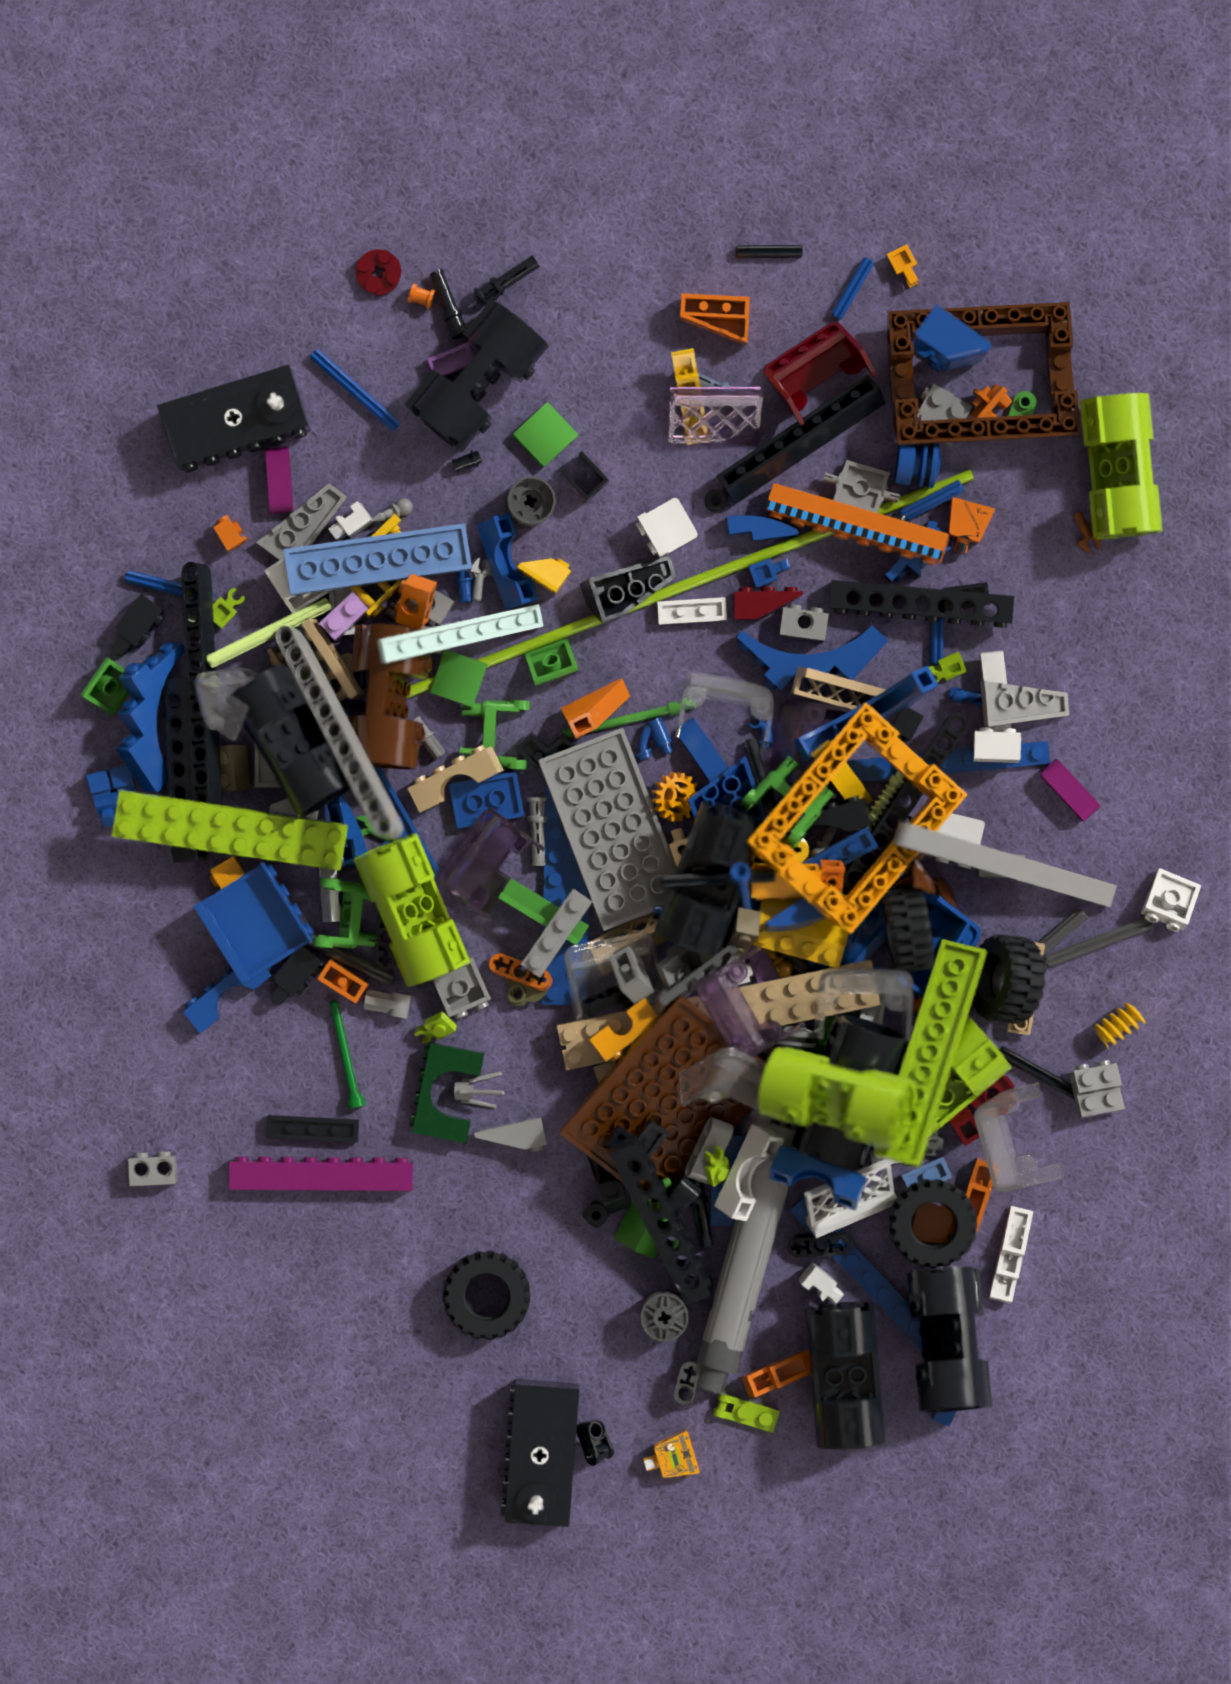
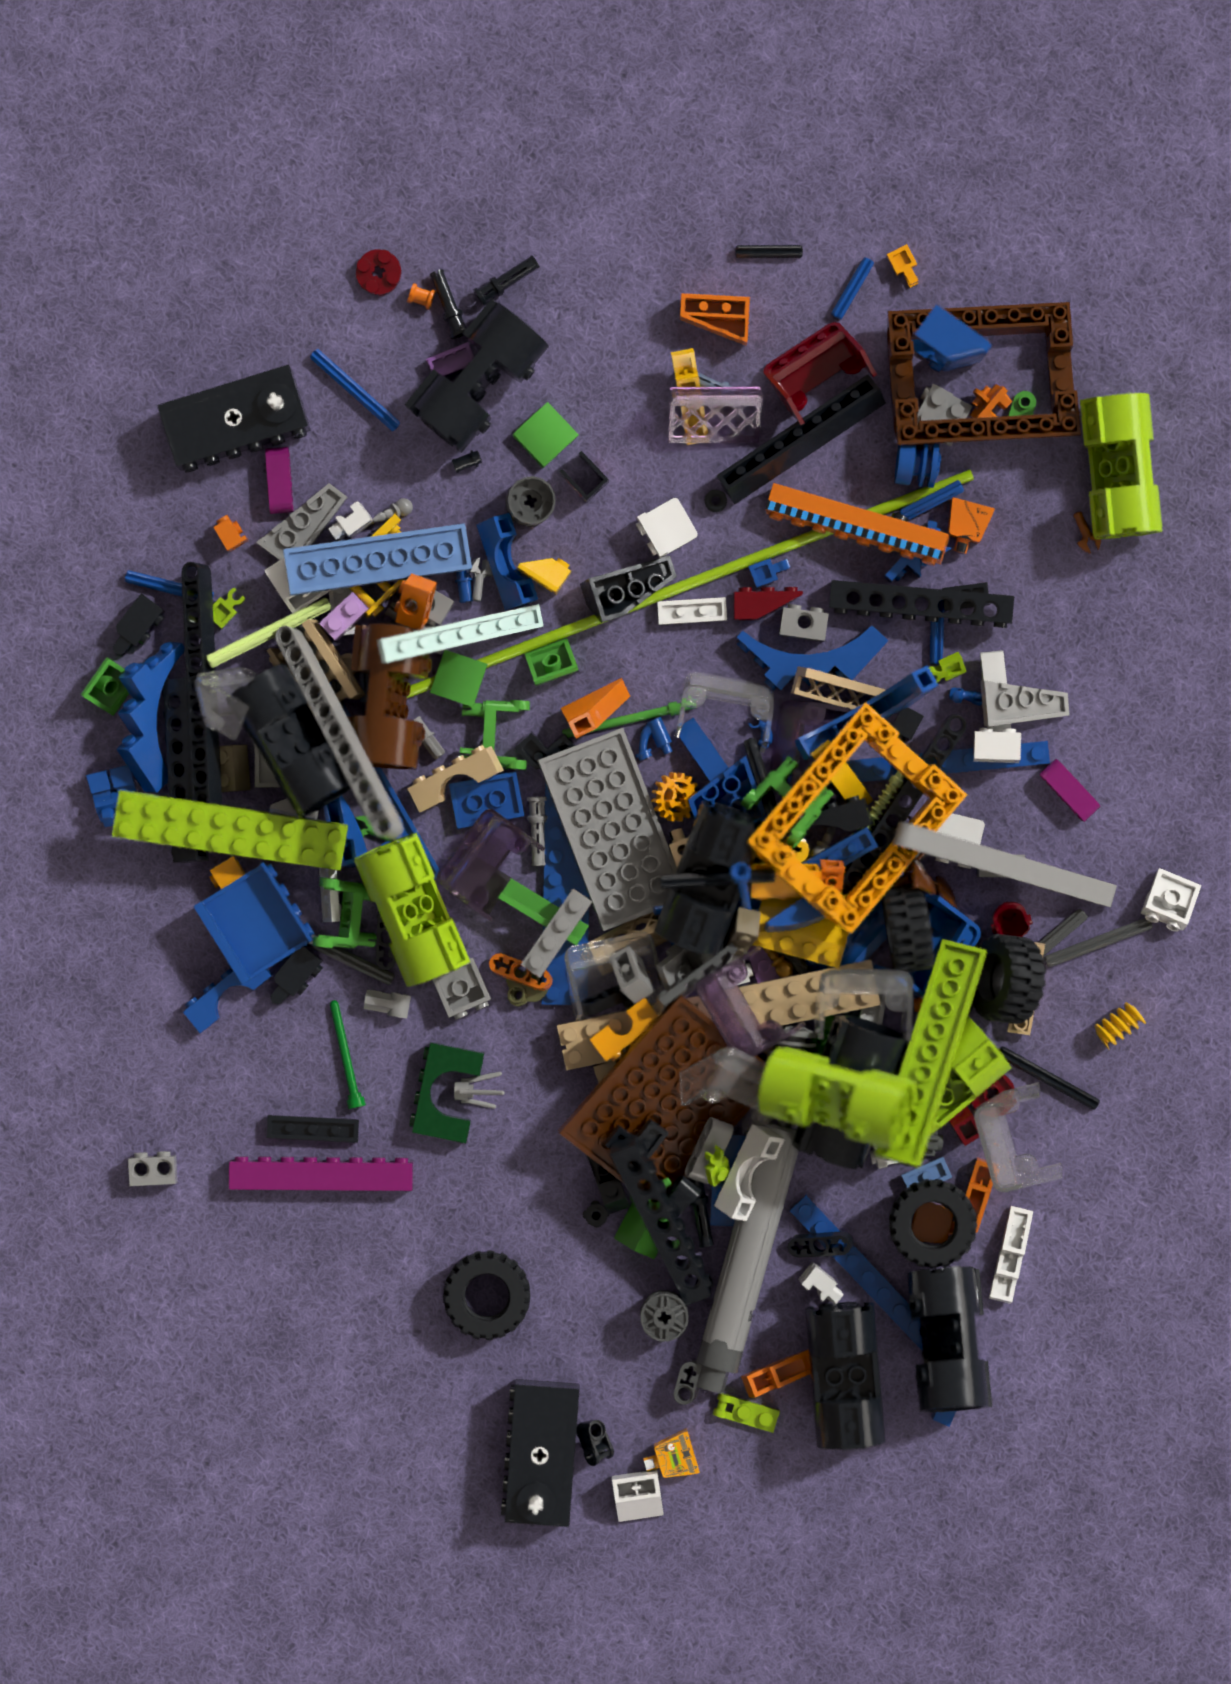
(343, 981): orange brick -> none
(437, 1026): lime plate -> none
(521, 1134): light grey slope -> none
(637, 1495): none -> white slope
(759, 527): blue slope -> none
(793, 1166): blue arch -> none
(837, 1216): white fence -> none
(861, 486): light grey plate -> none
(1011, 919): none -> dark red cap
(1097, 1089): light grey plate -> none

